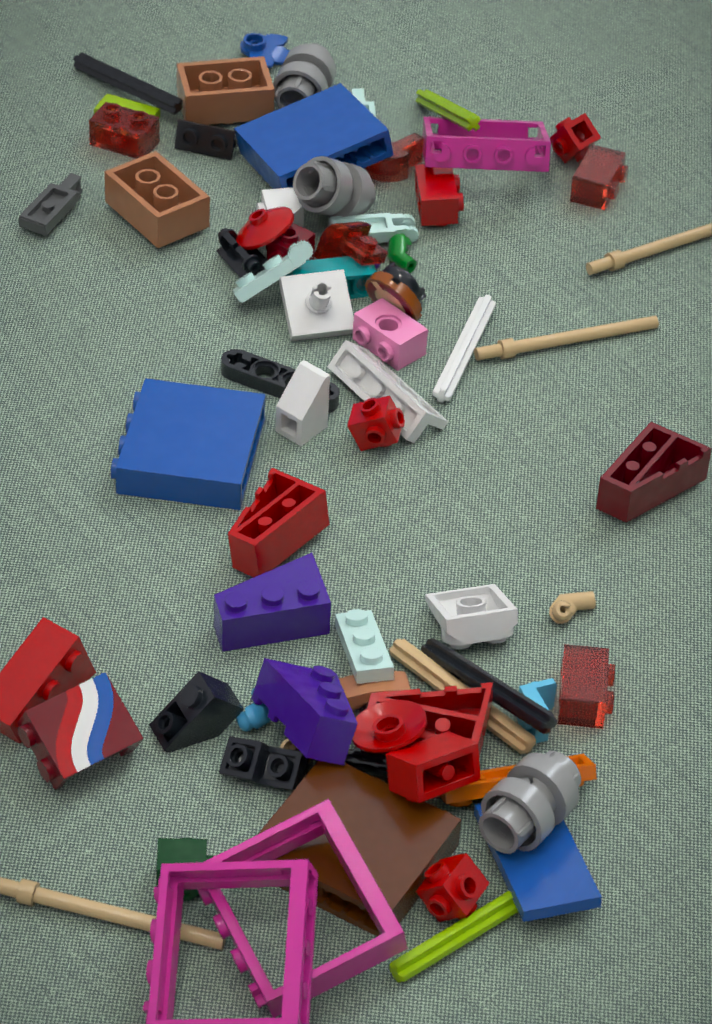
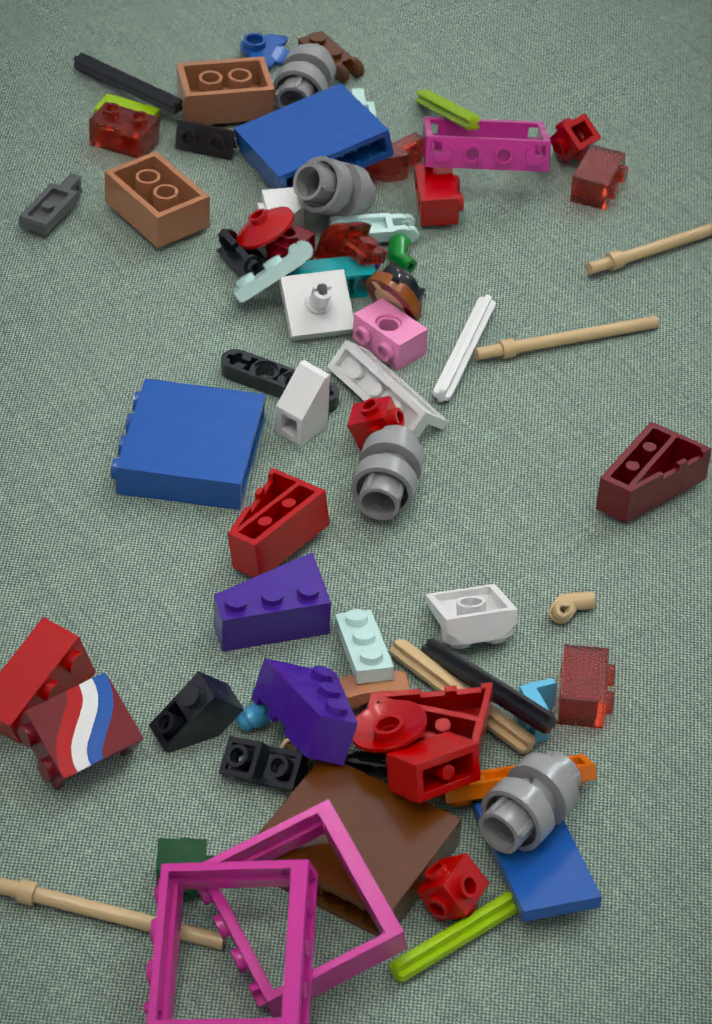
(344, 62): none -> reddish brown hinge
(387, 472): none -> light grey piece

